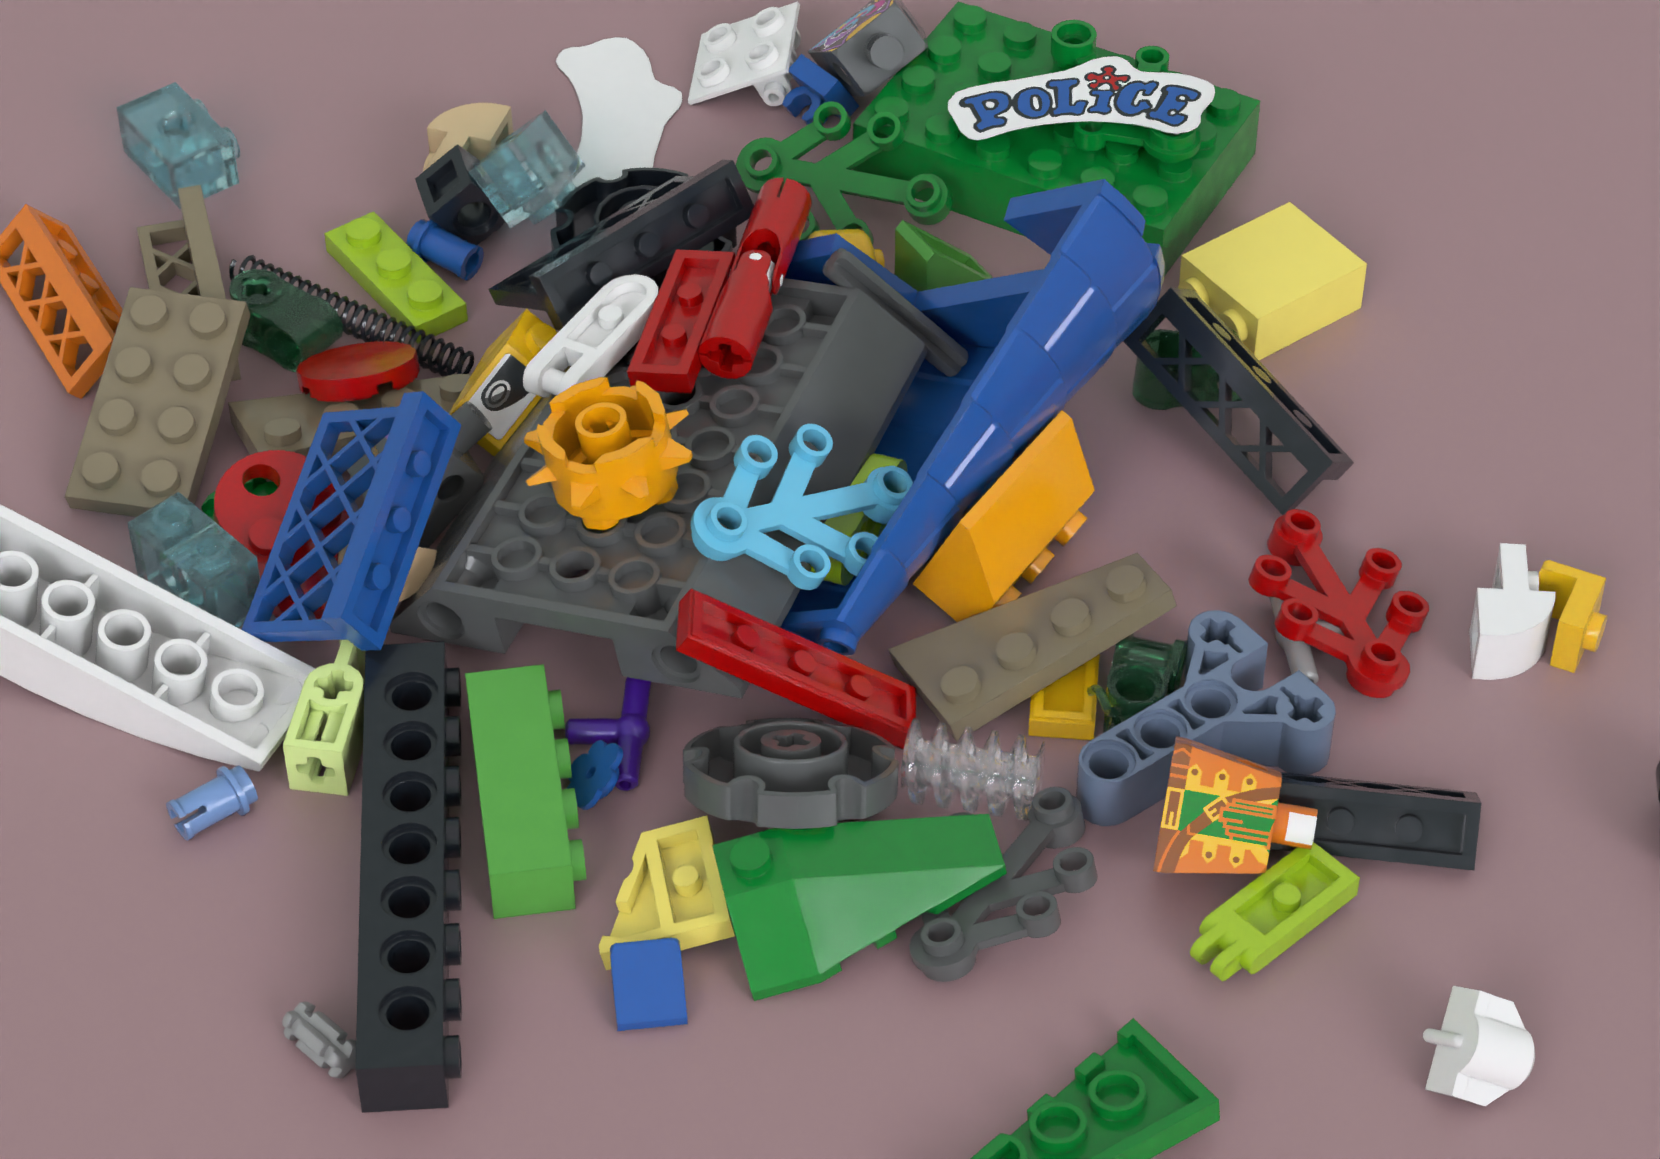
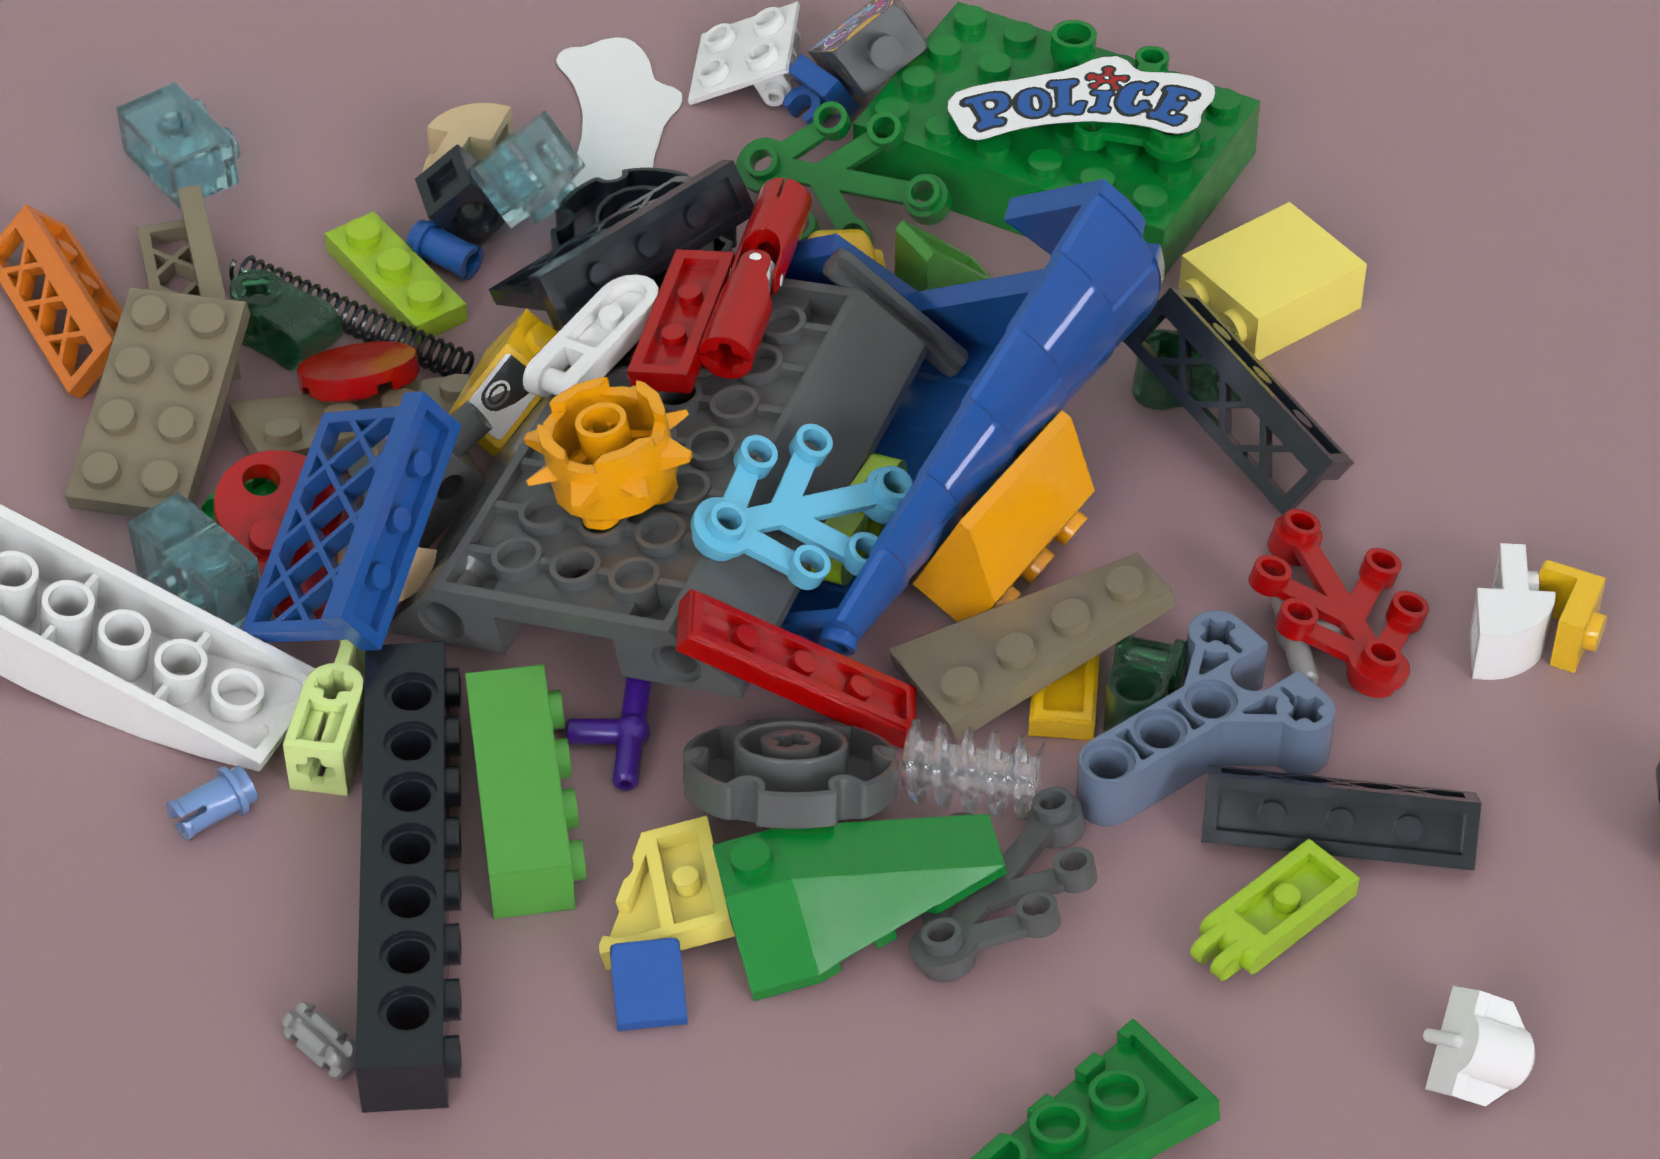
(595, 773): blue plant -> none
(1105, 704): clear green piece -> none
(1225, 814): torso -> none

